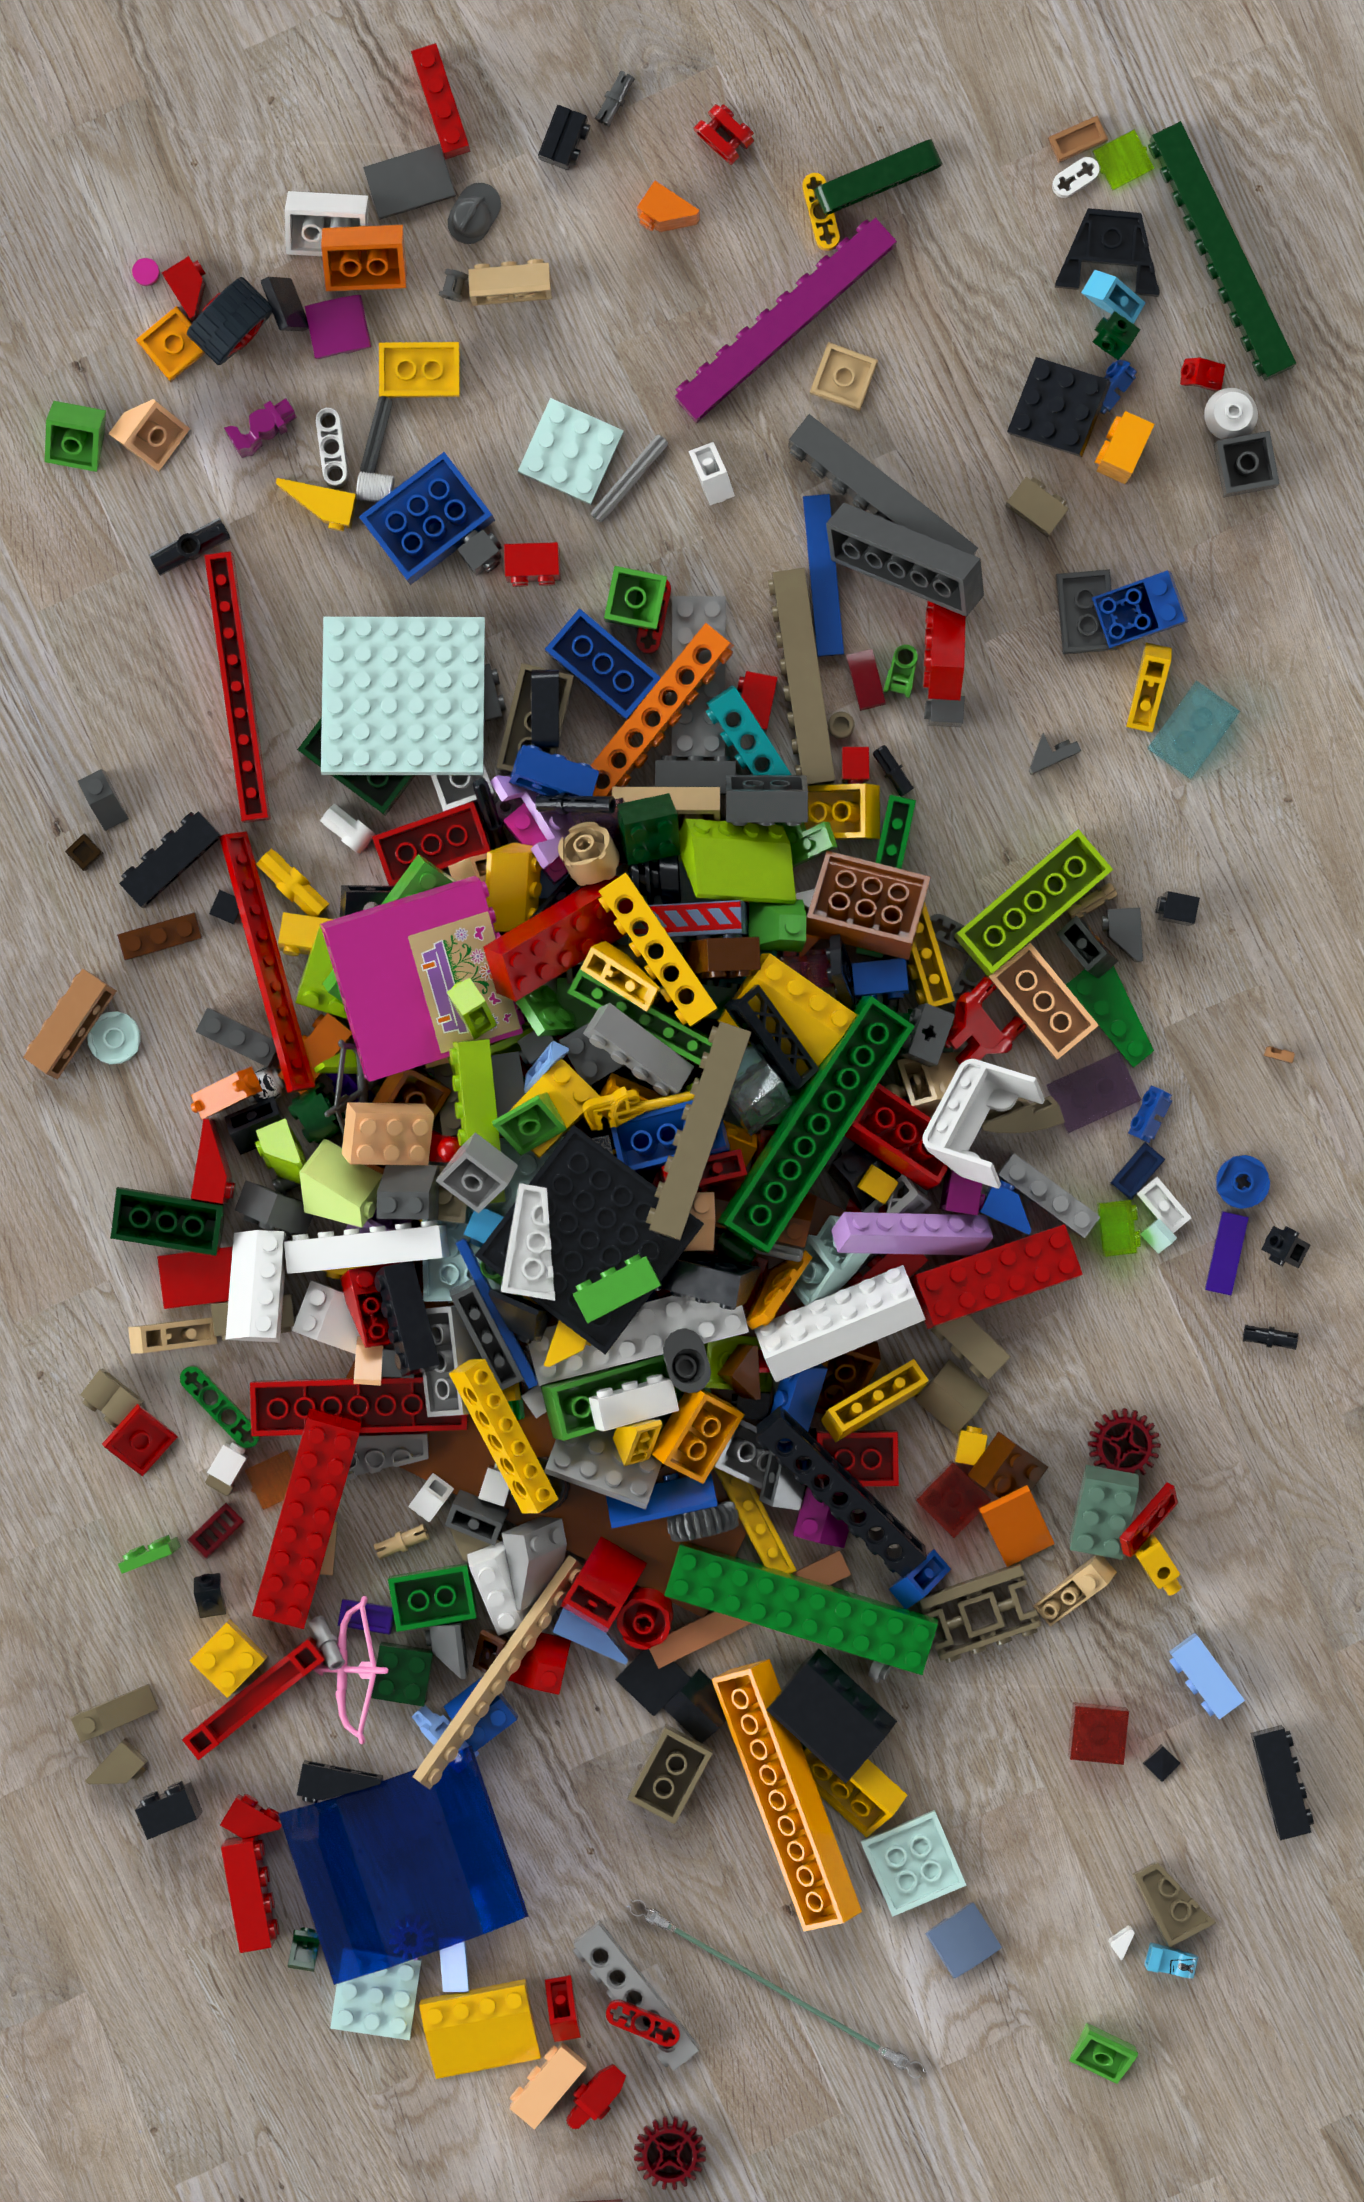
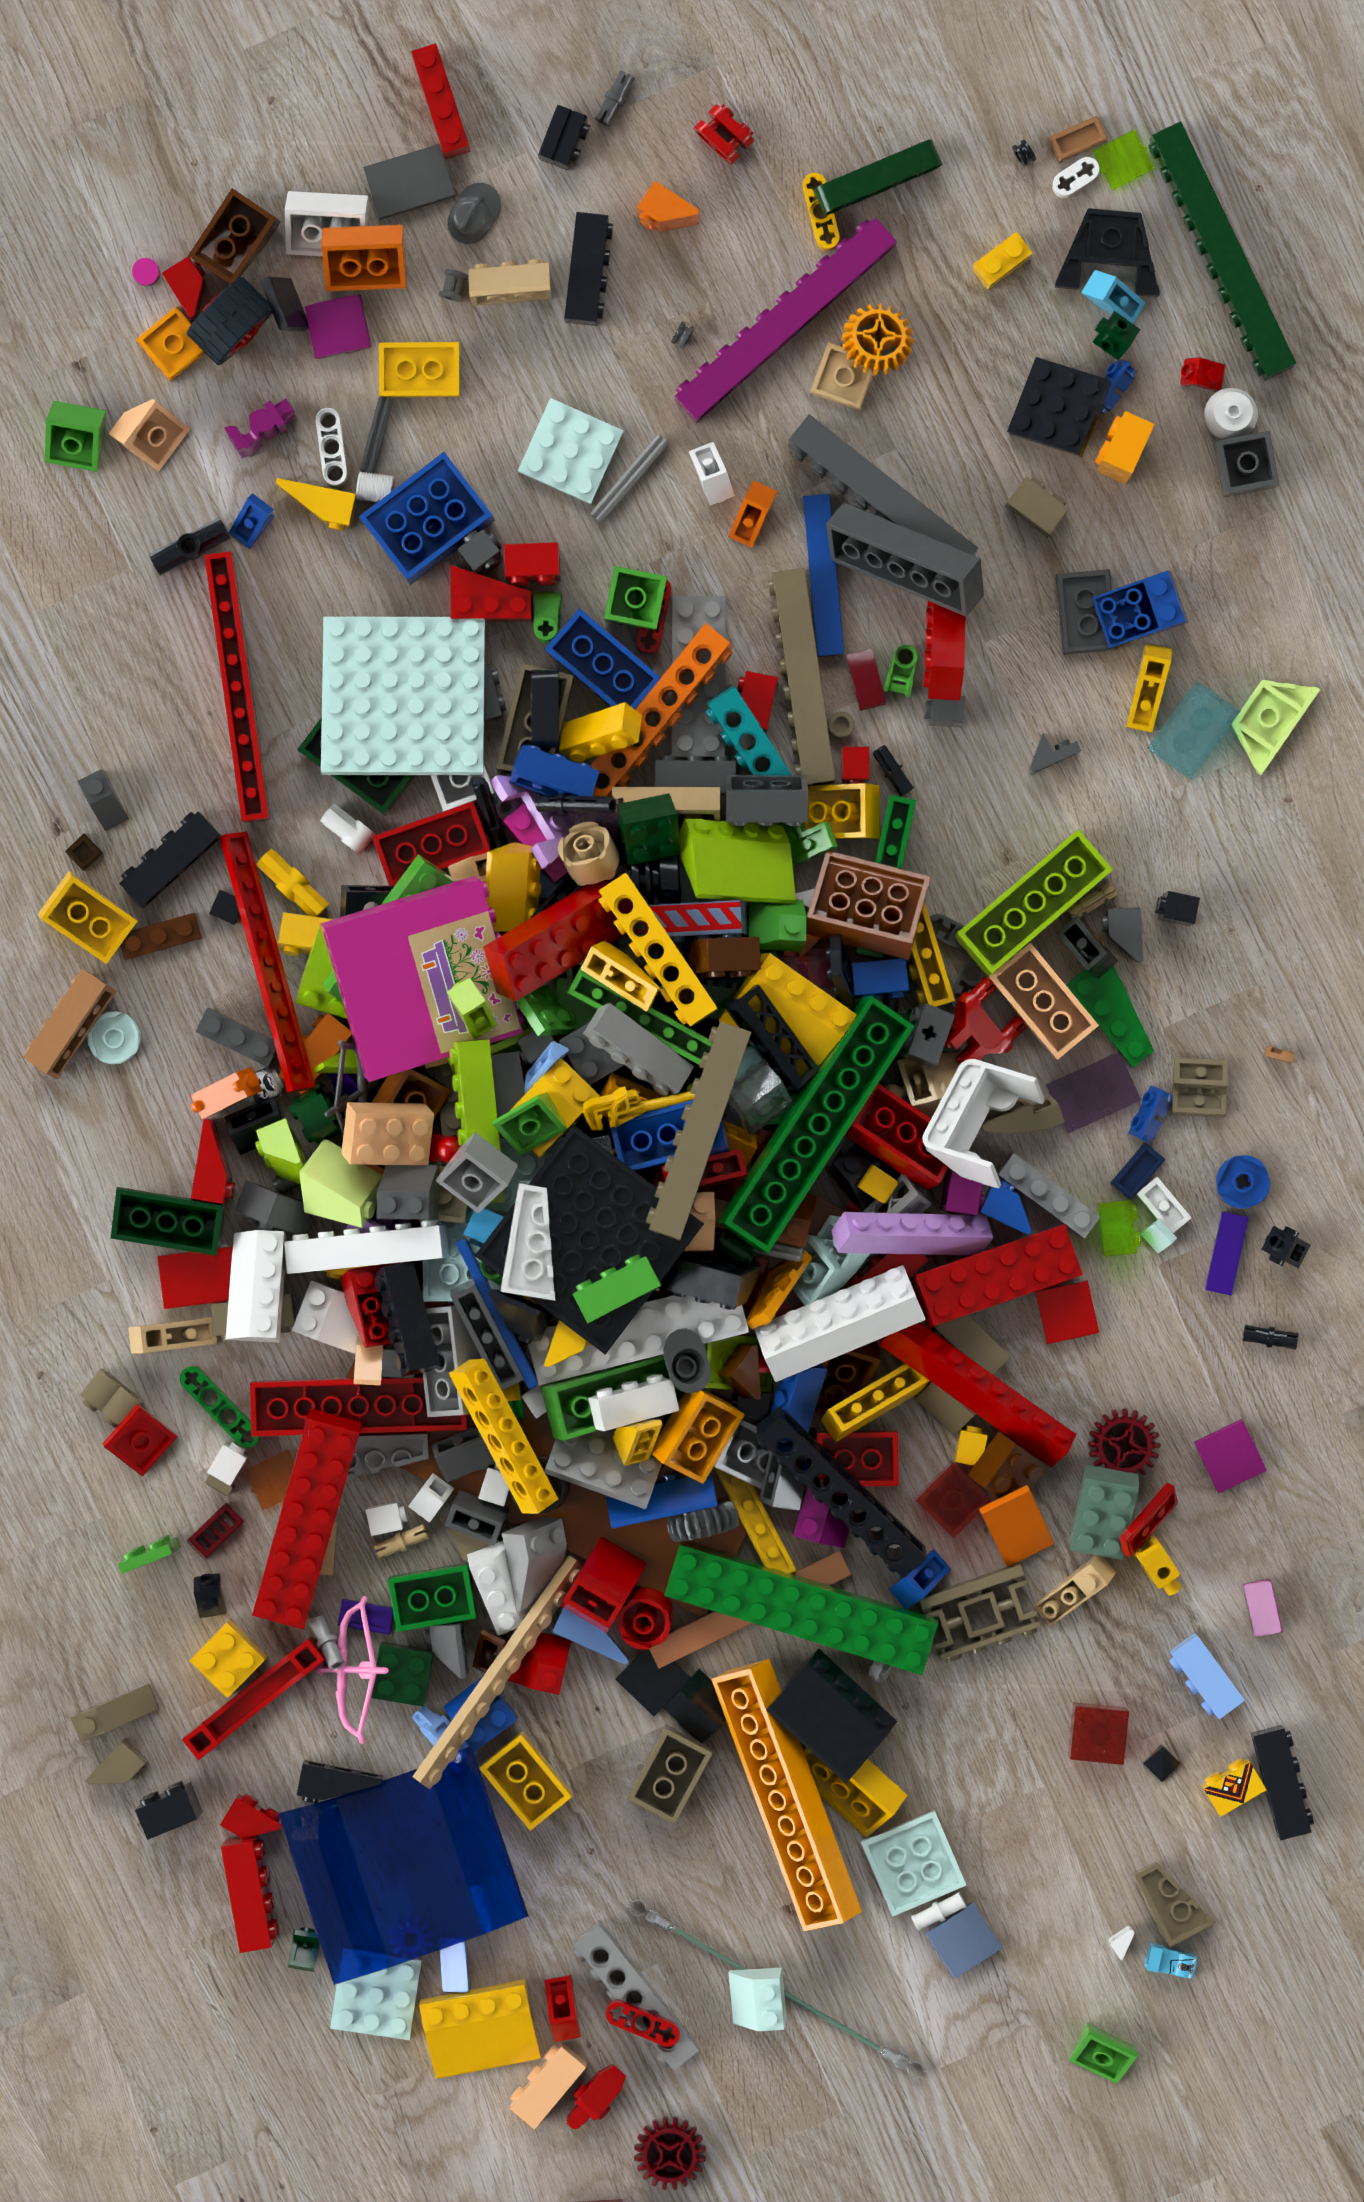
(87, 917): none -> yellow slope
(234, 237): none -> reddish brown slope
(251, 521): none -> blue slope
(386, 1518): none -> white brick
(462, 1454): none -> dark grey brick
(486, 598): none -> red wedge
(526, 1780): none -> yellow brick
(547, 612): none -> bright green piece
(586, 269): none -> black brick
(600, 732): none -> yellow brick
(683, 335): none -> dark grey bush
(752, 513): none -> orange slope
(758, 1998): none -> light aqua slope
(898, 338): none -> light orange gear
(938, 1911): none -> white pin
(981, 1392): none -> red brick
(1002, 260): none -> yellow brick
(1024, 153): none -> black bush
(1067, 1312): none -> red tile
(1199, 1087): none -> dark tan slope
(1230, 1456): none -> magenta slope
(1233, 1786): none -> yellow brick
(1262, 1607): none -> slope
(1270, 718): none -> yellowish green wing

